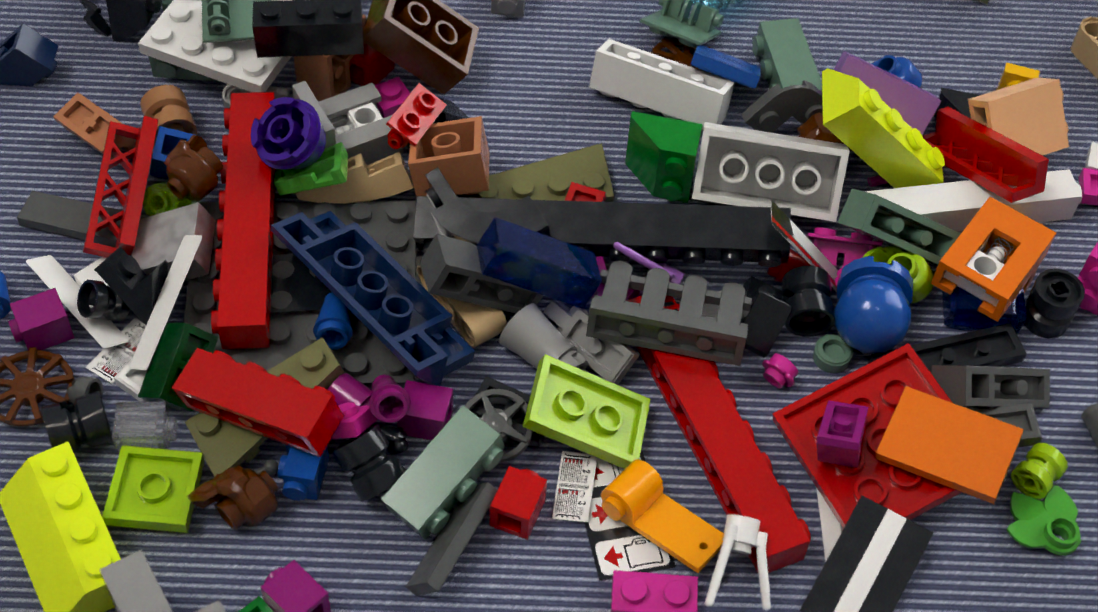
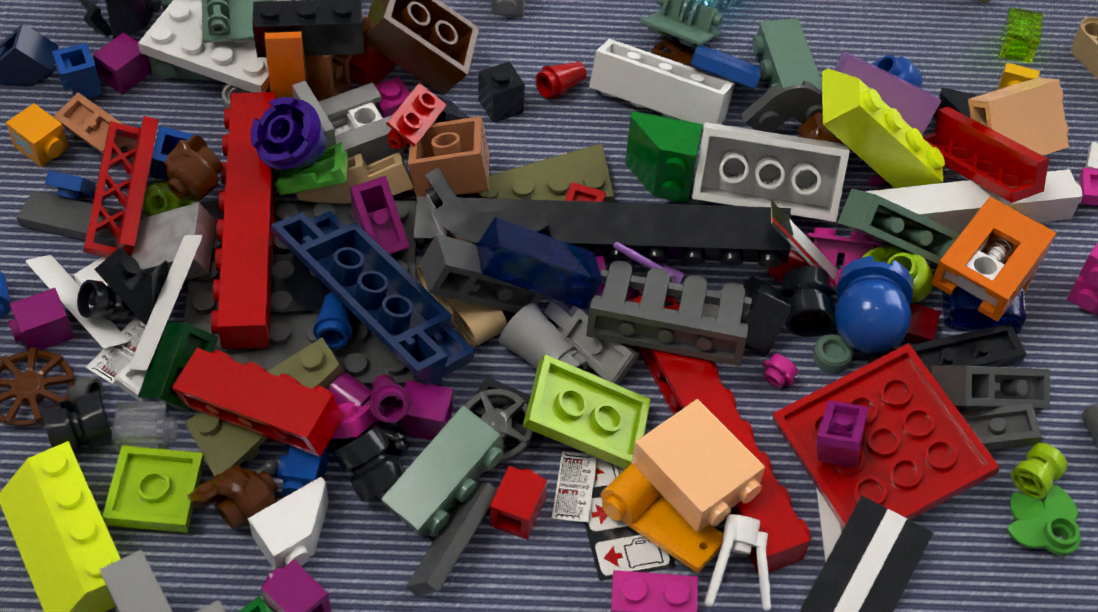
(37, 135): none -> light orange brick
(70, 185): none -> blue plate
(78, 70): none -> blue brick
(121, 63): none -> magenta brick
(170, 107): medium nougat wheel -> none
(285, 62): none -> orange slope
(291, 525): none -> white slope
(378, 214): none -> magenta slope
(501, 91): none -> black brick
(560, 78): none -> red cone
(698, 466): none -> light nougat brick
(923, 324): none -> dark red tile
(949, 444): orange tile -> none
(1020, 35): none -> clear neon green brick
(1053, 303): black wheel -> none

